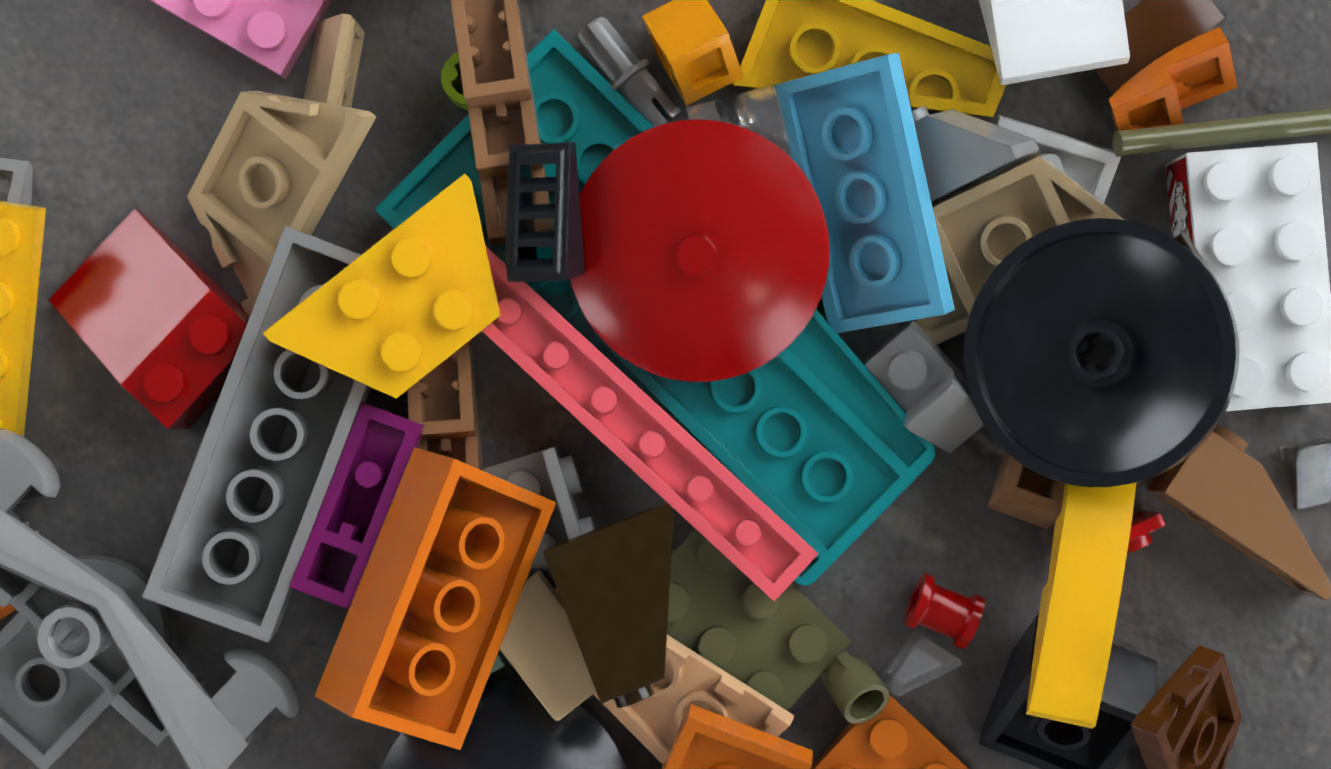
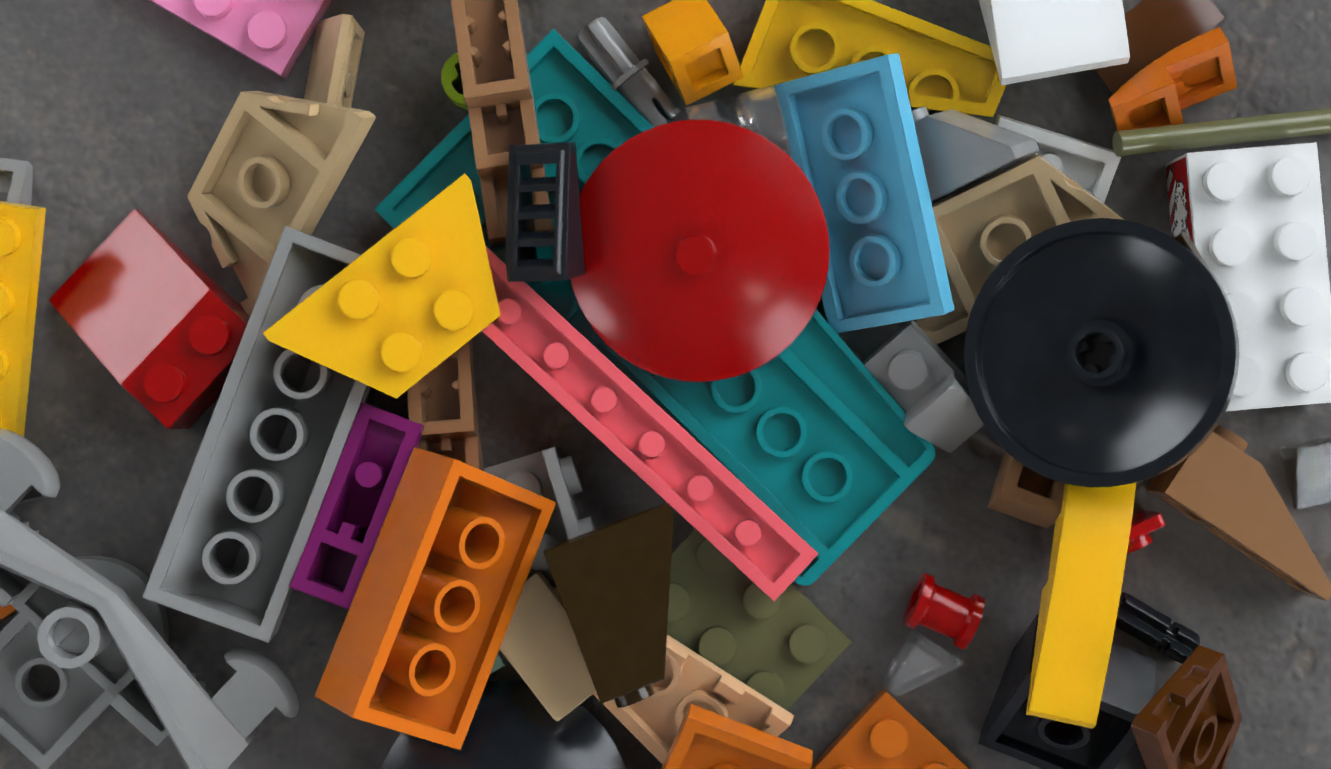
(855, 688): olive hose -> none
(1155, 629): none -> black axle

